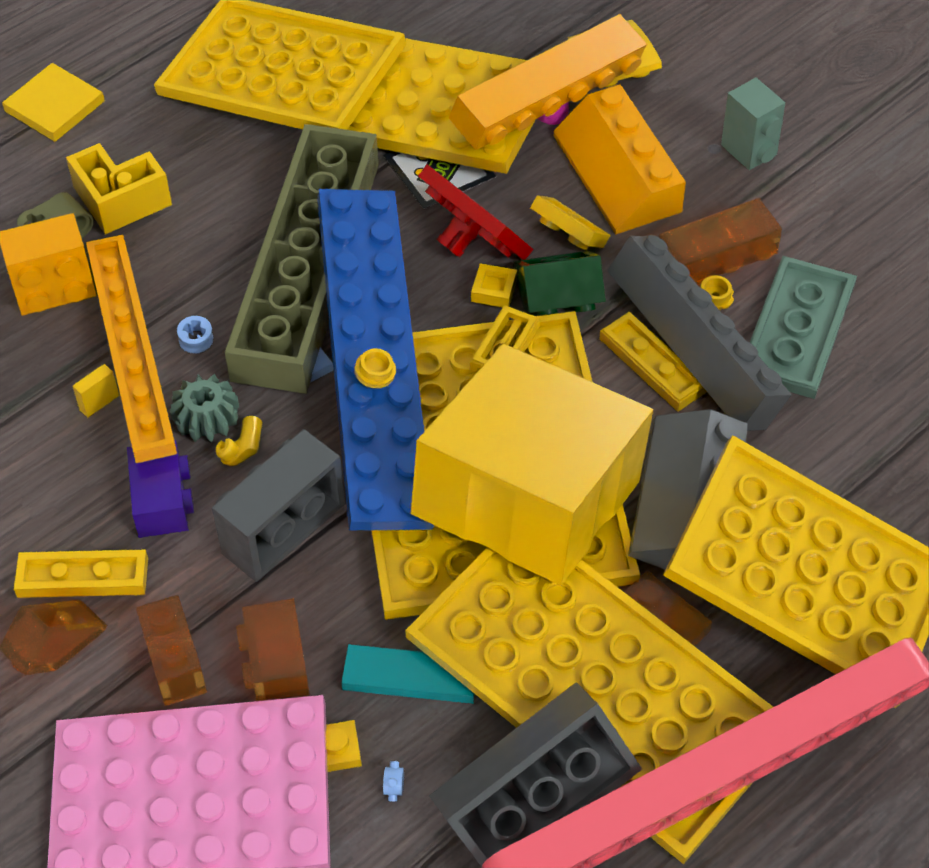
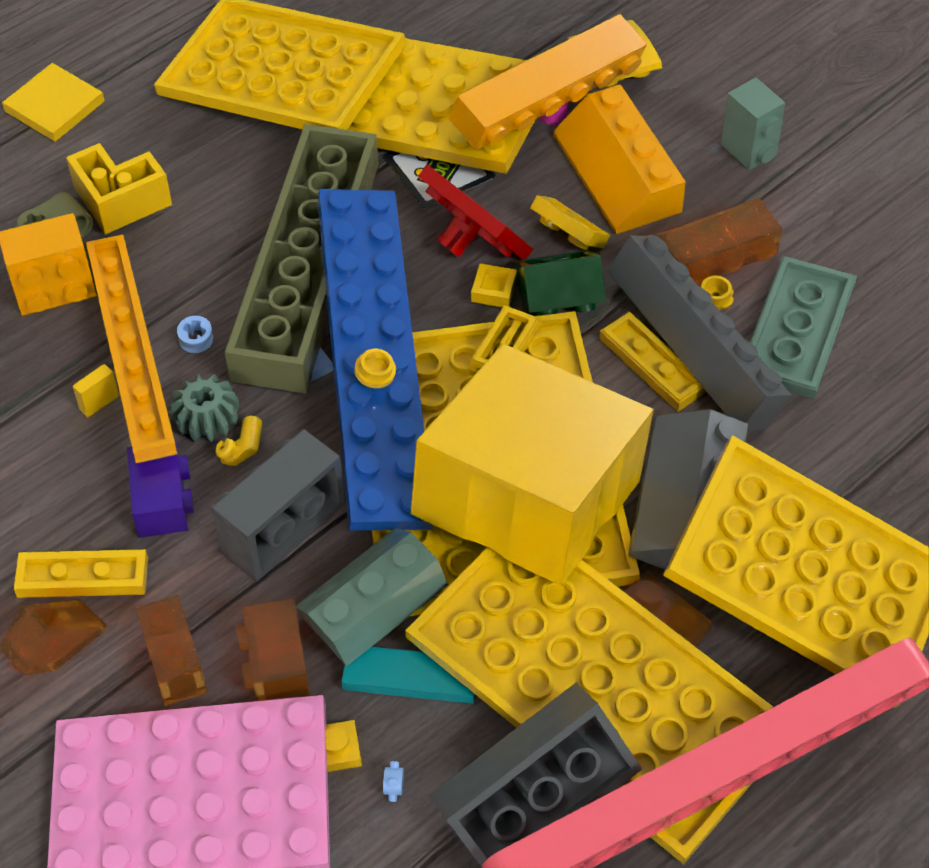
(373, 594): none -> sand green slope

